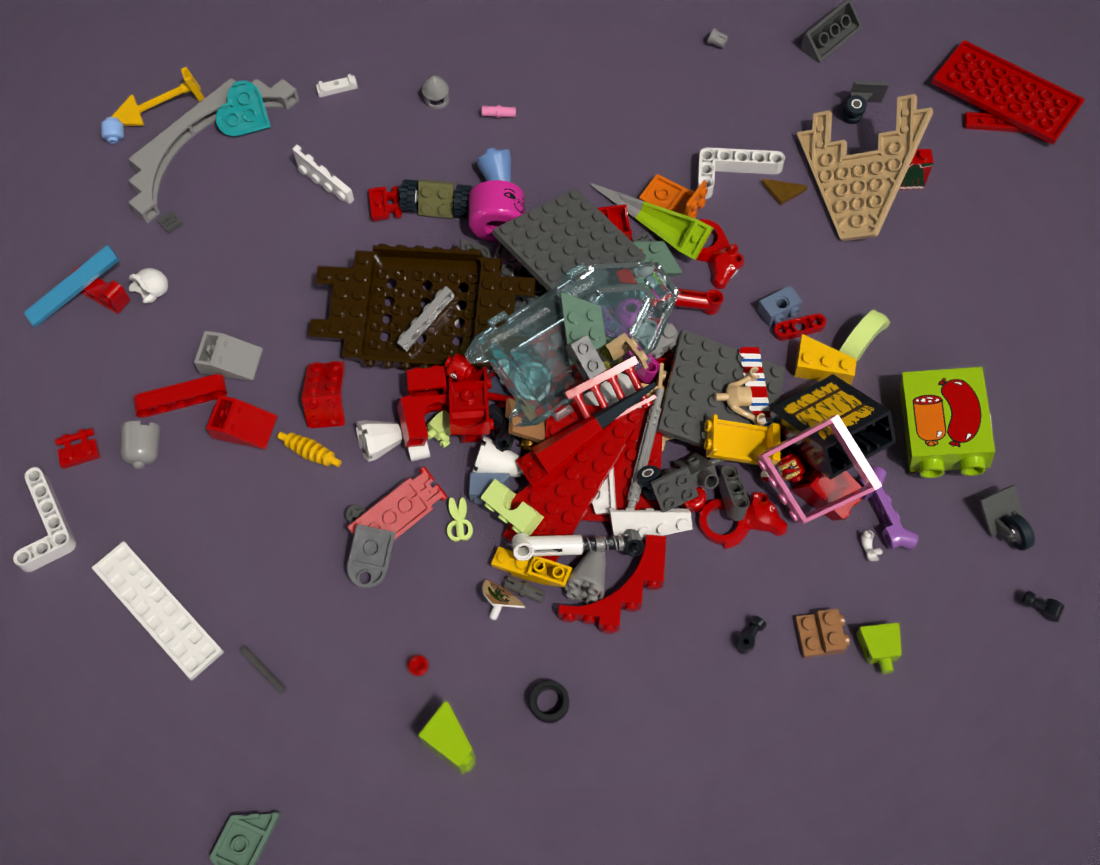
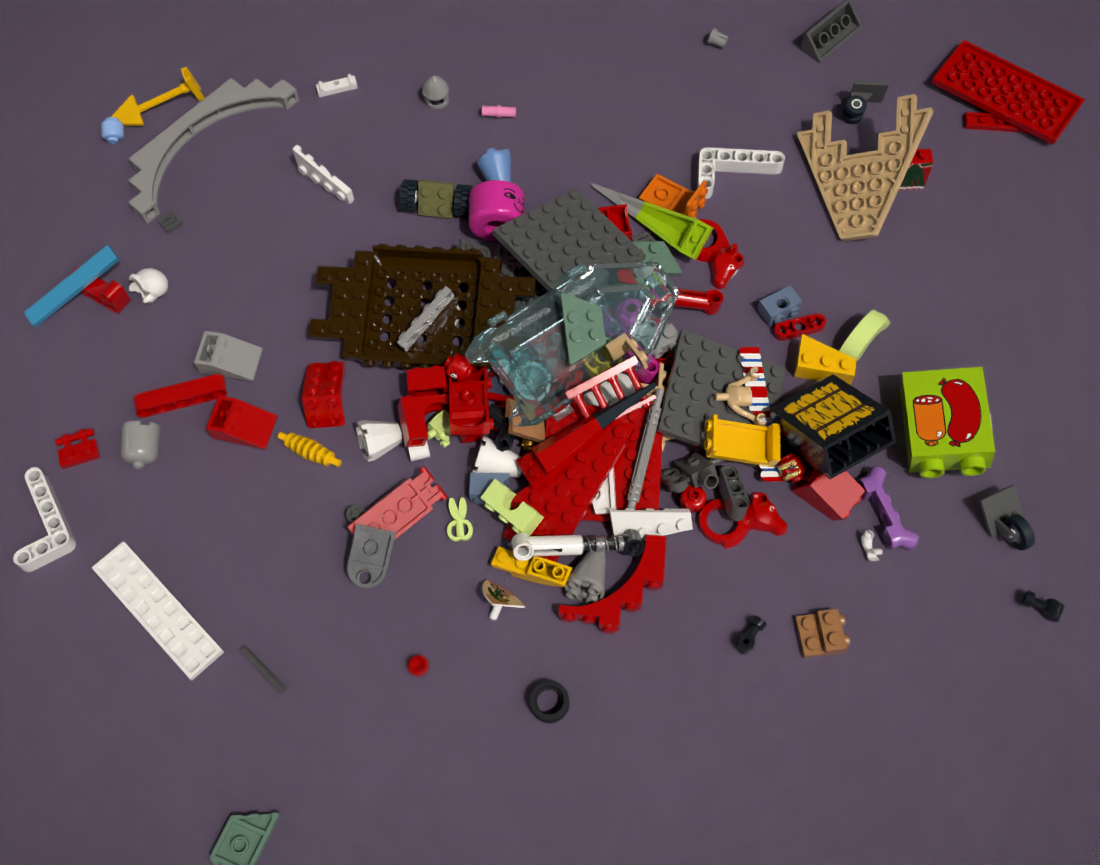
(243, 110): teal plate -> none
(379, 203): red plate -> none
(447, 740): lime slope -> none
(525, 589): dark grey pin -> none
(585, 358): brick -> none
(669, 489): dark grey plate -> none
(783, 191): pearl gold tile -> none
(851, 449): bright pink window -> none
(881, 645): lime torso -> none

